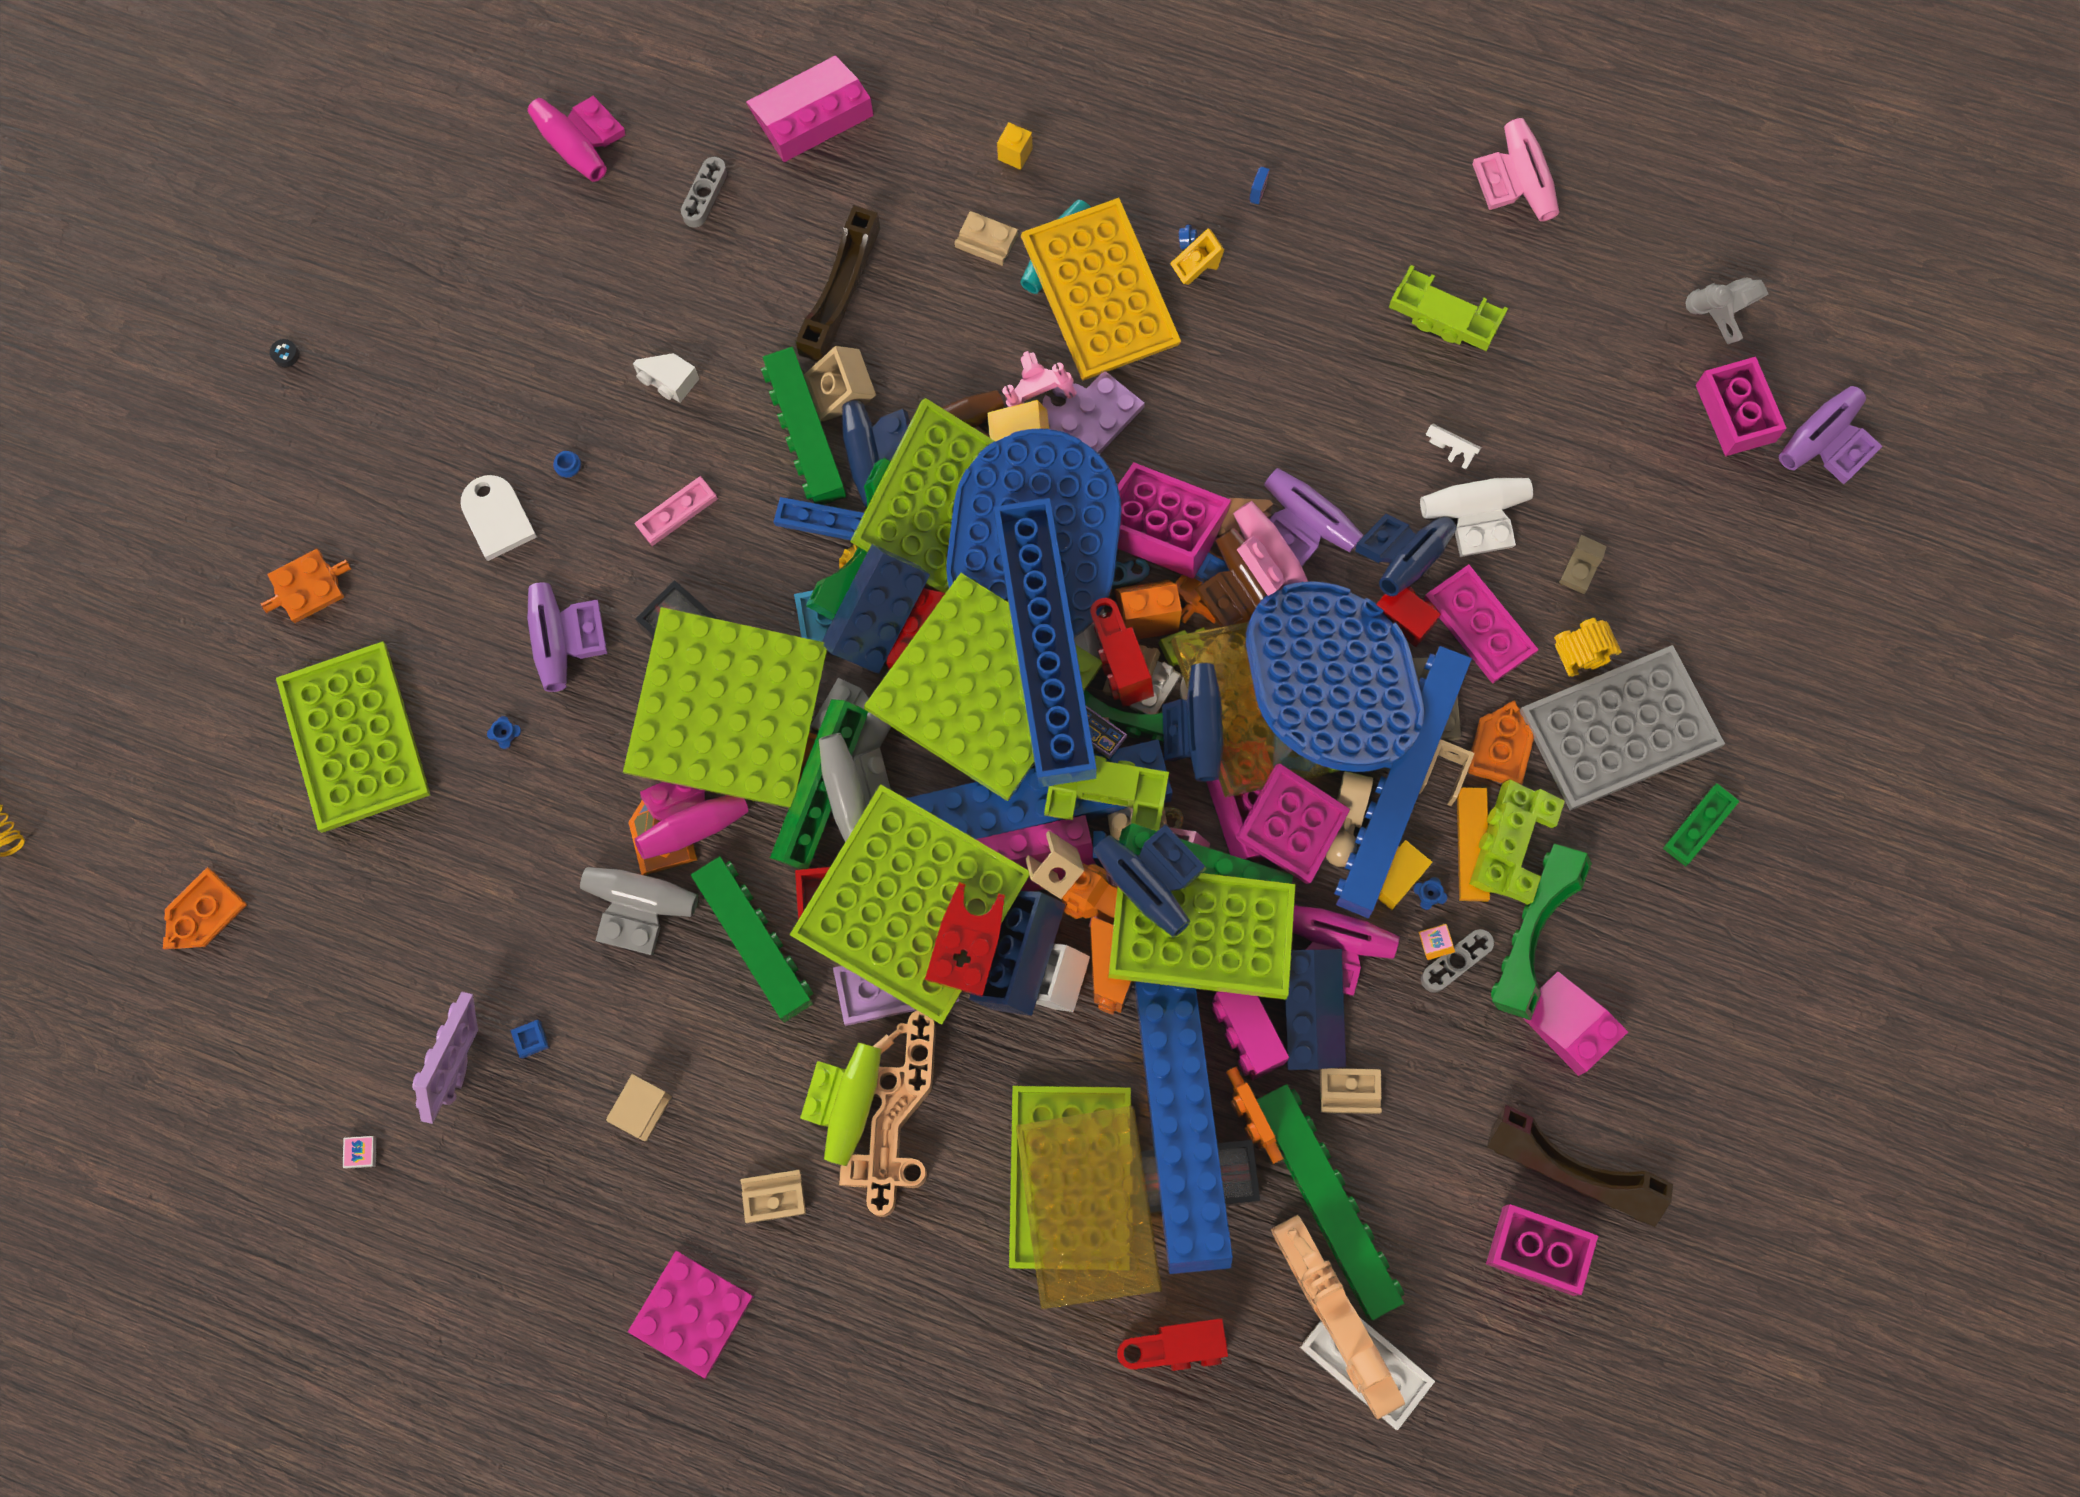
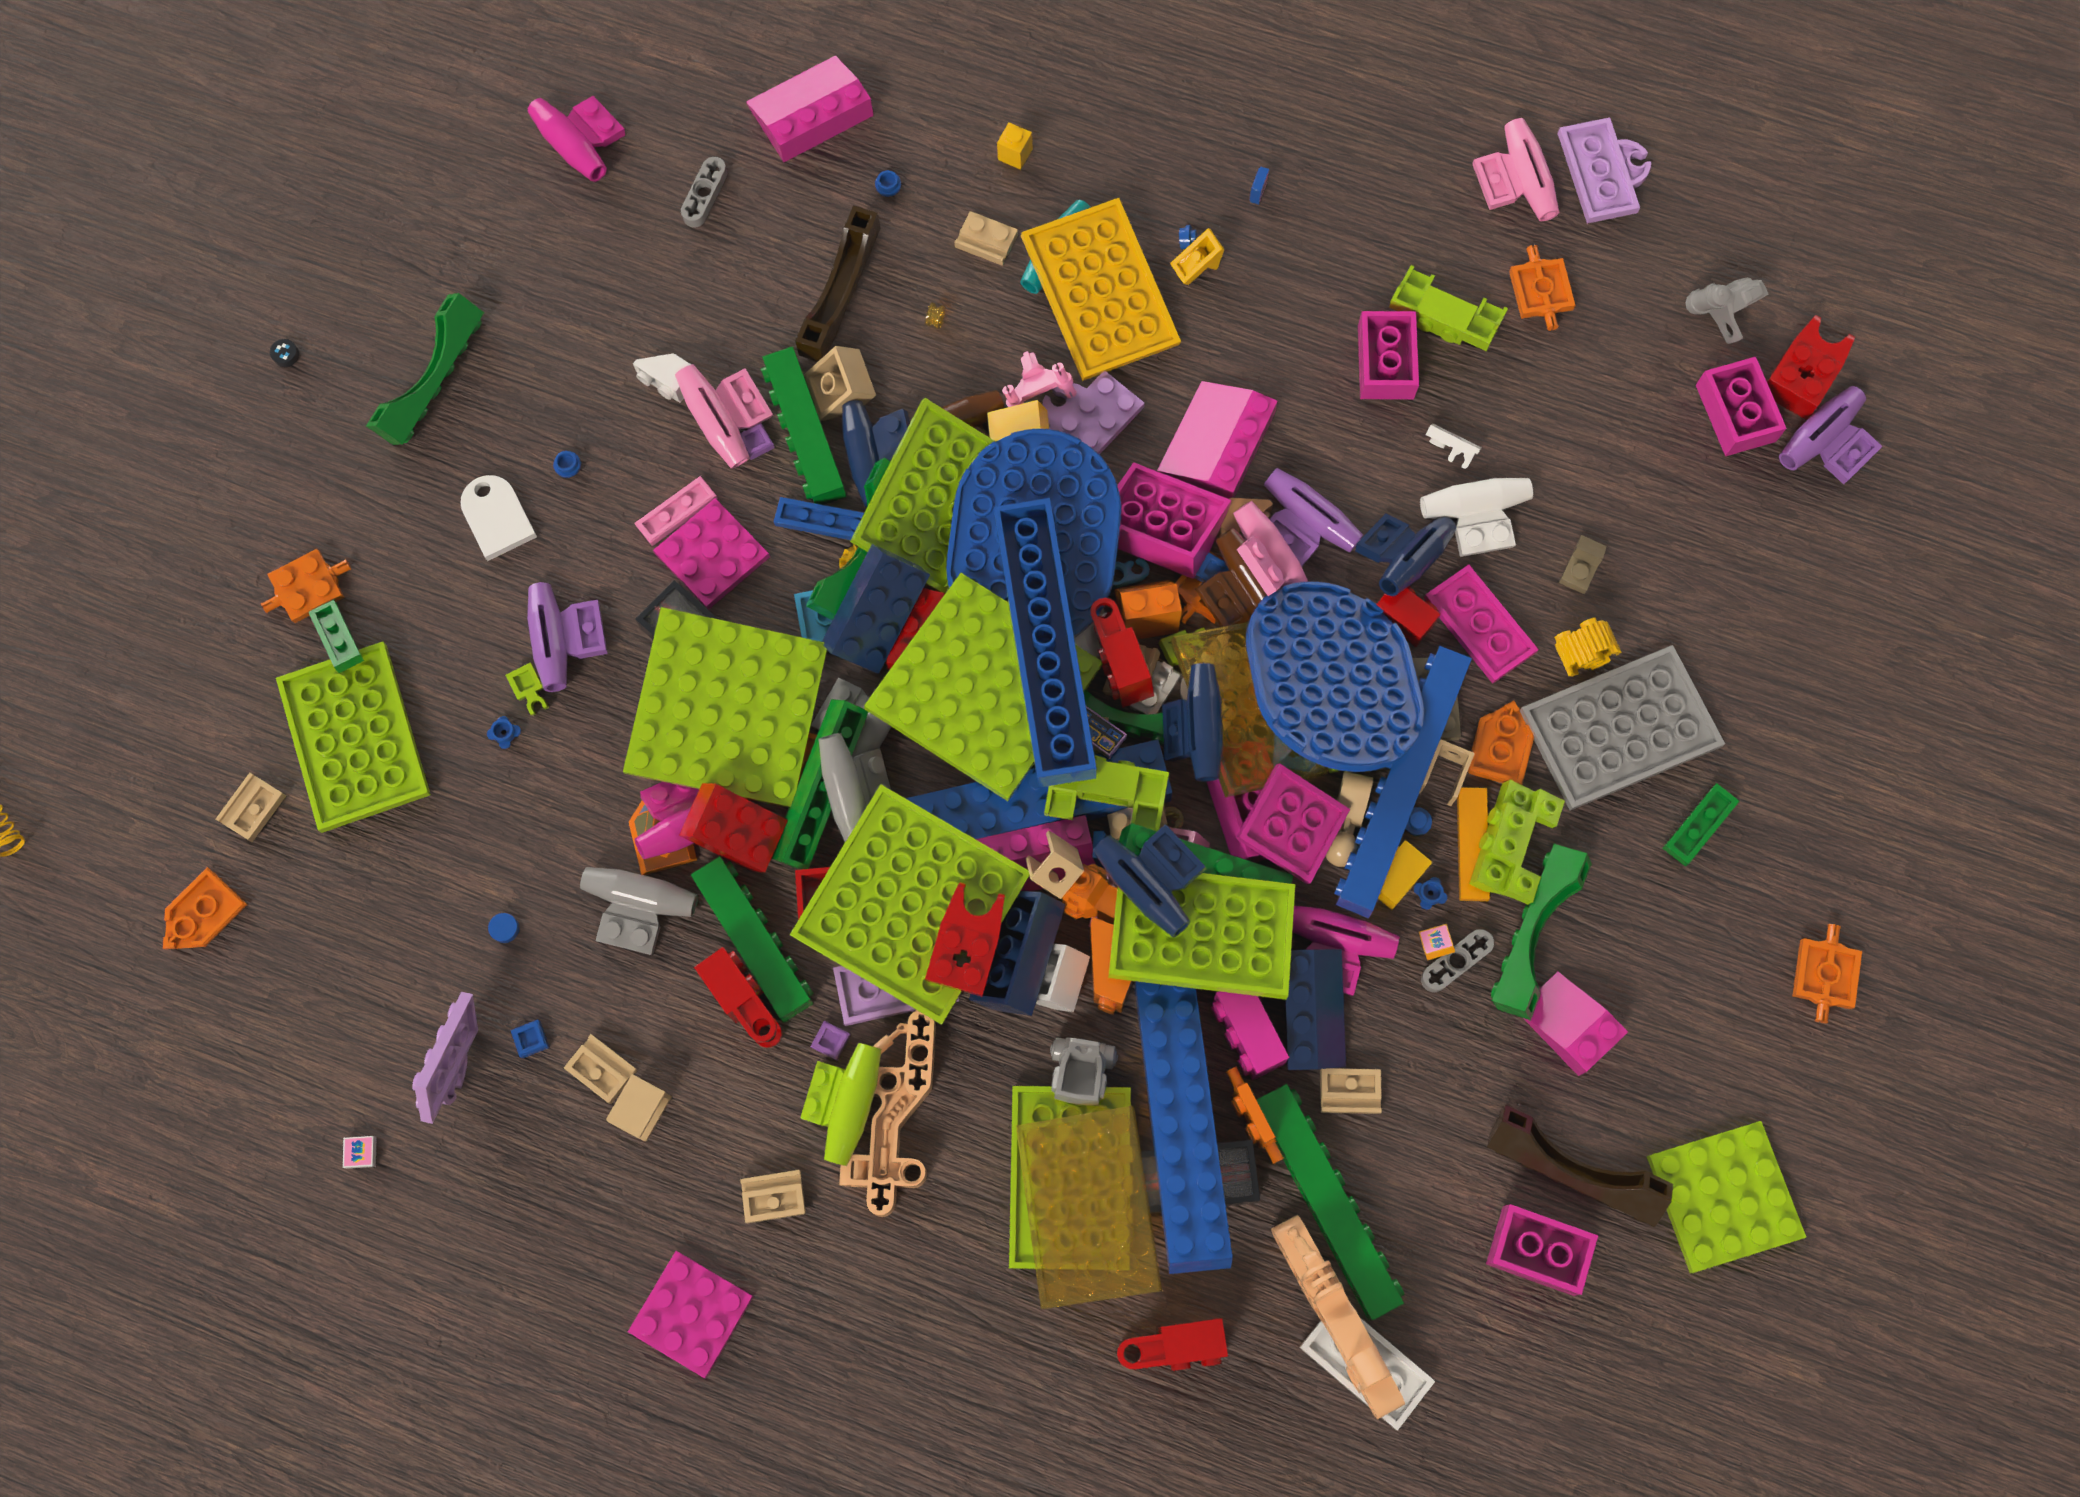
(250, 807): none -> tan plate
(336, 636): none -> plate
(454, 325): none -> green arch
(503, 928): none -> blue tile
(526, 684): none -> lime plate
(600, 1069): none -> tan plate
(711, 553): none -> dark pink plate
(724, 411): none -> bright pink plate
(733, 827): none -> red brick
(739, 995): none -> red brick
(757, 441): none -> medium lavender tile
(830, 1040): none -> medium lavender tile
(888, 183): none -> blue plate
(935, 316): none -> clear yellow bush
(1081, 1070): none -> light grey piece
(1218, 438): none -> slope
(1388, 355): none -> dark pink brick
(1419, 822): none -> blue plate
(1542, 288): none -> orange plate
(1603, 169): none -> lavender plate
(1727, 1197): none -> lime plate
(1808, 370): none -> red brick
(1827, 973): none -> orange plate

